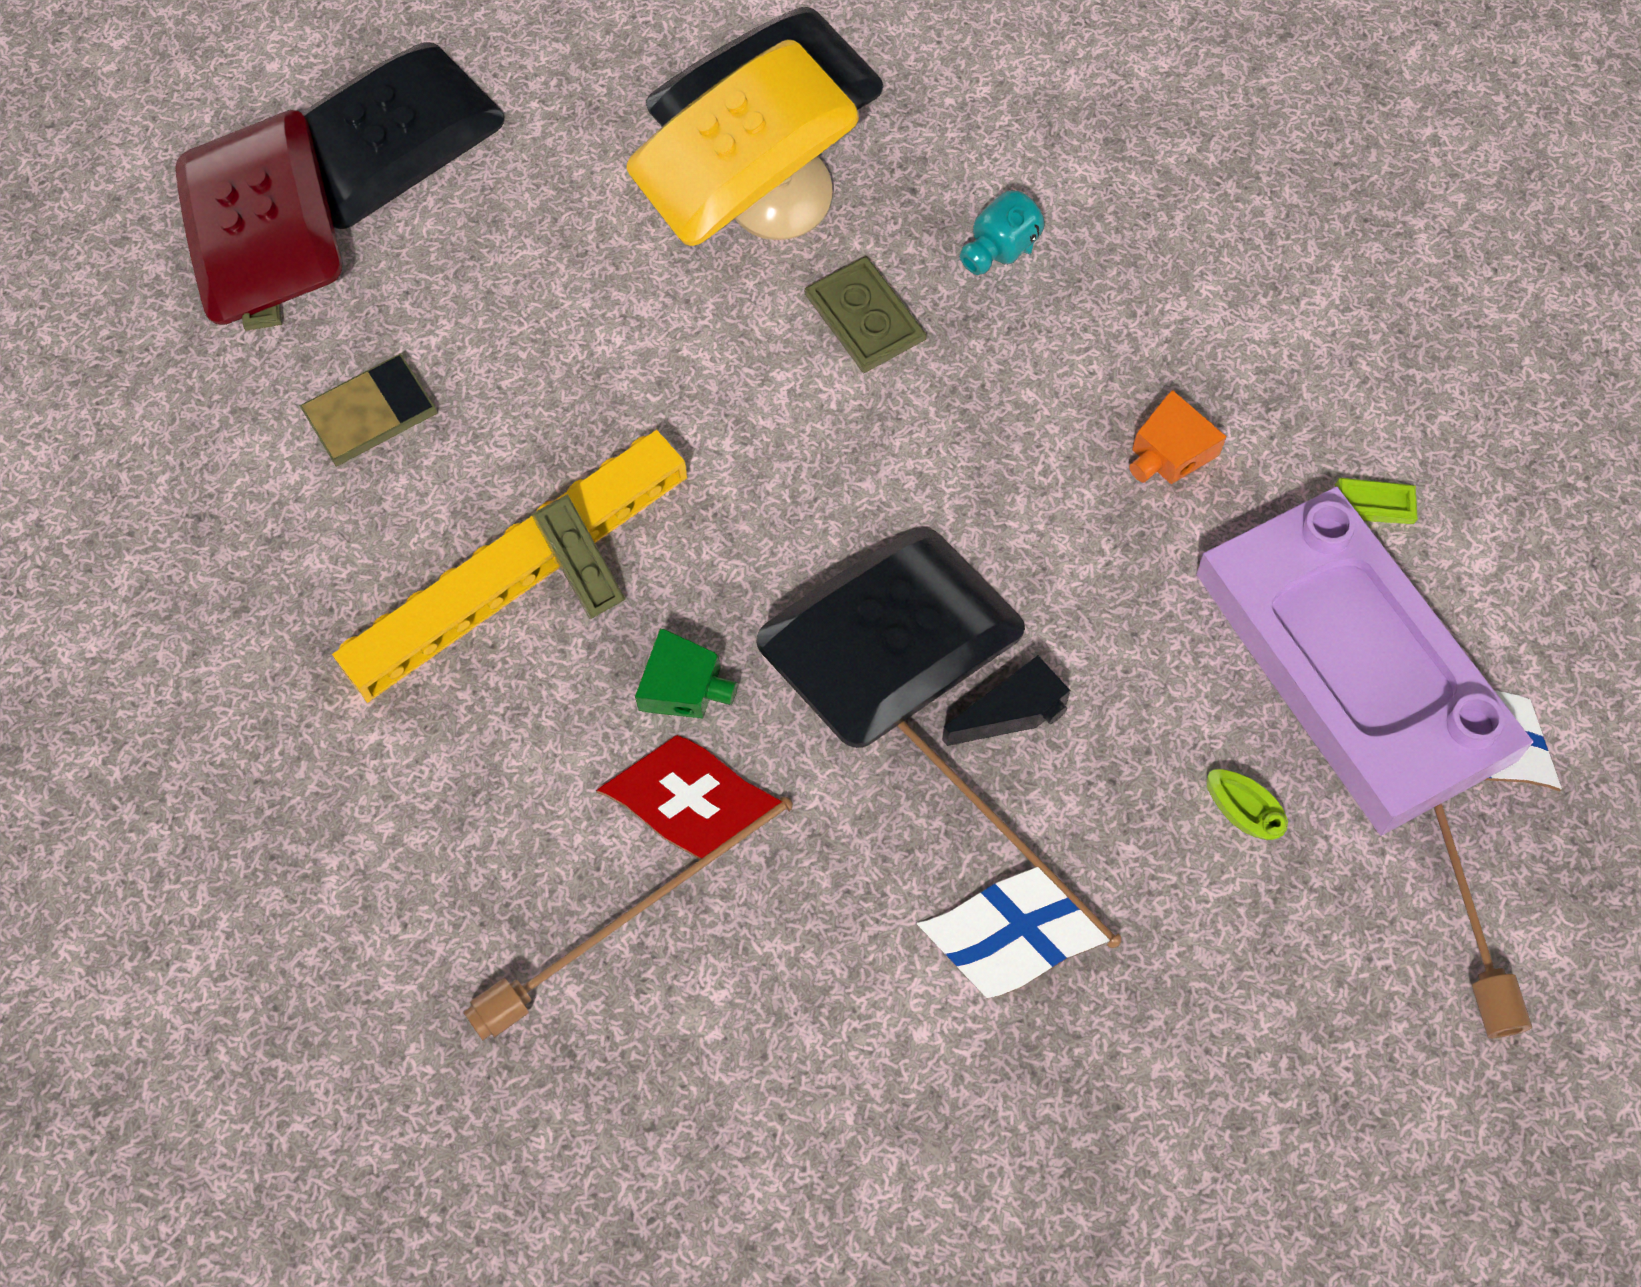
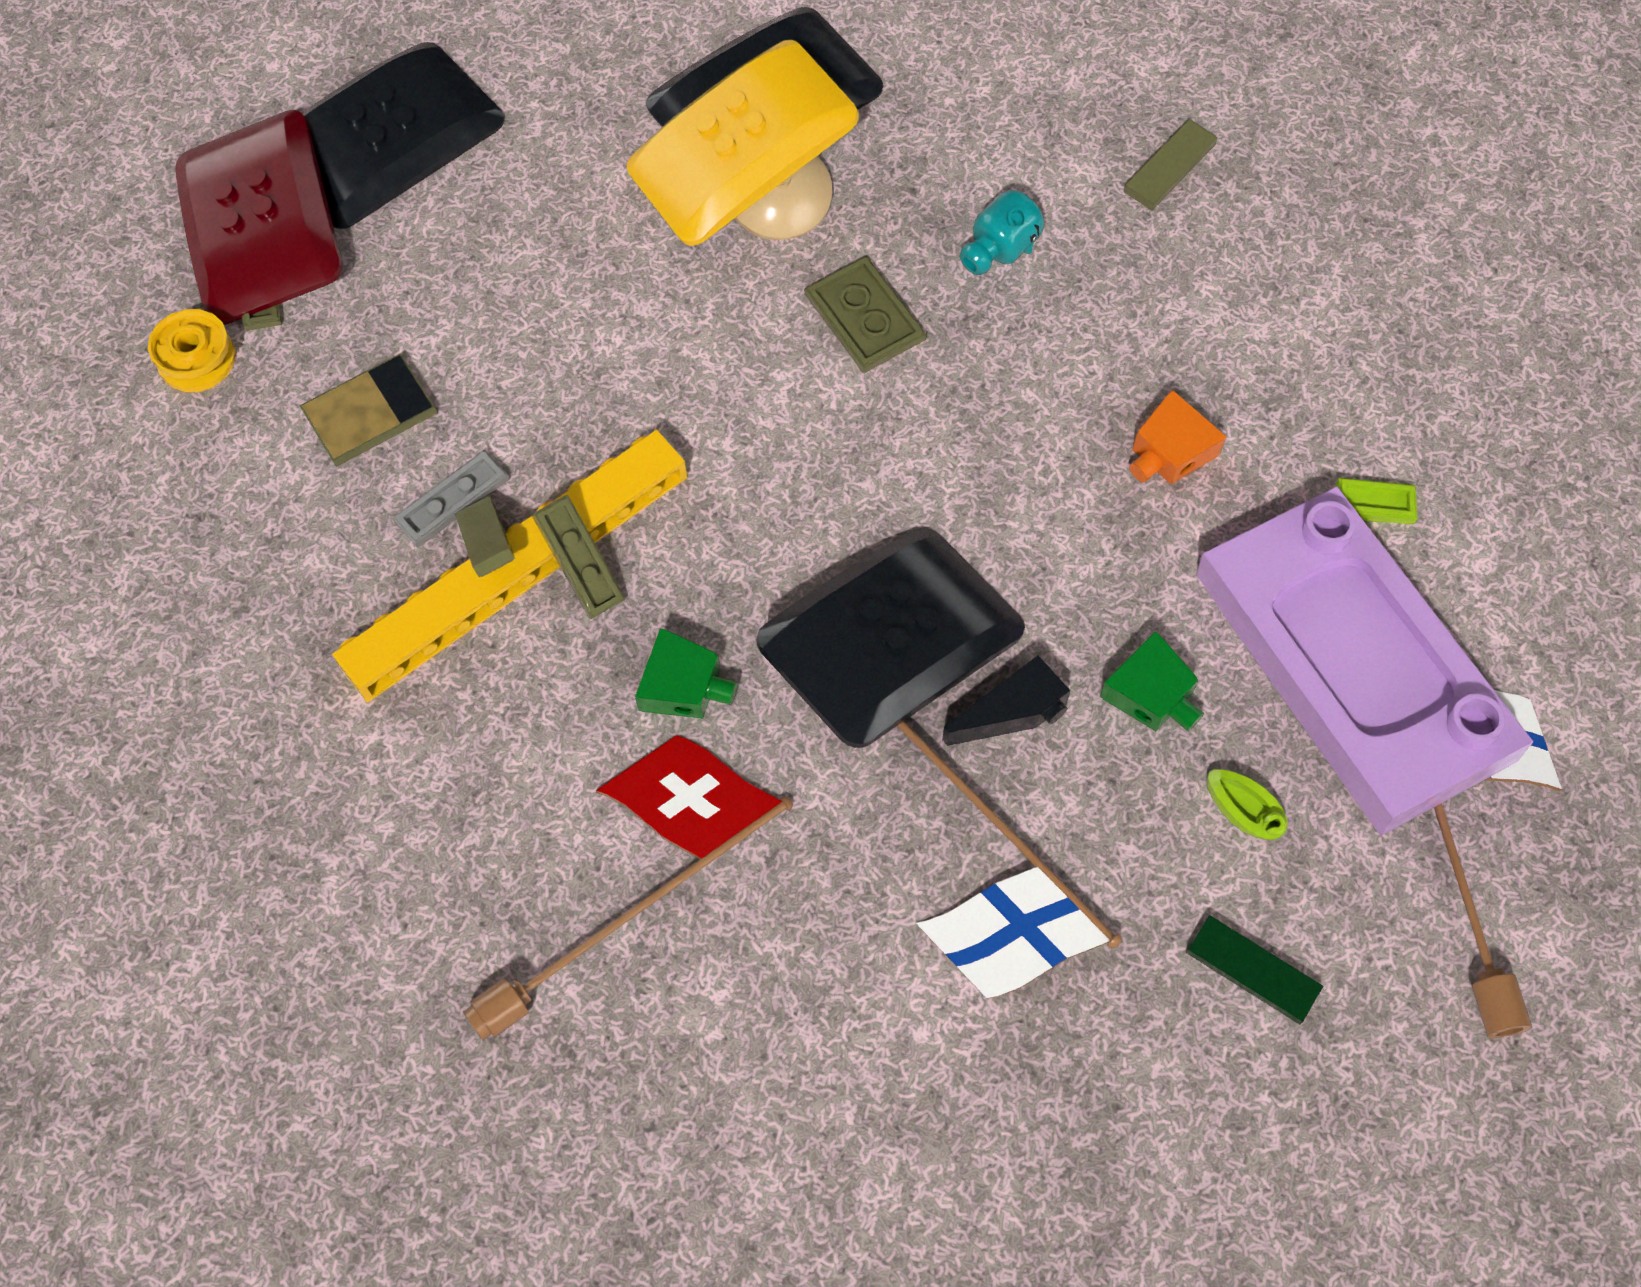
(191, 350): none -> yellow wheel
(459, 490): none -> light grey tile
(484, 536): none -> olive tile
(1154, 686): none -> green torso
(1170, 164): none -> olive tile
(1255, 969): none -> dark green tile

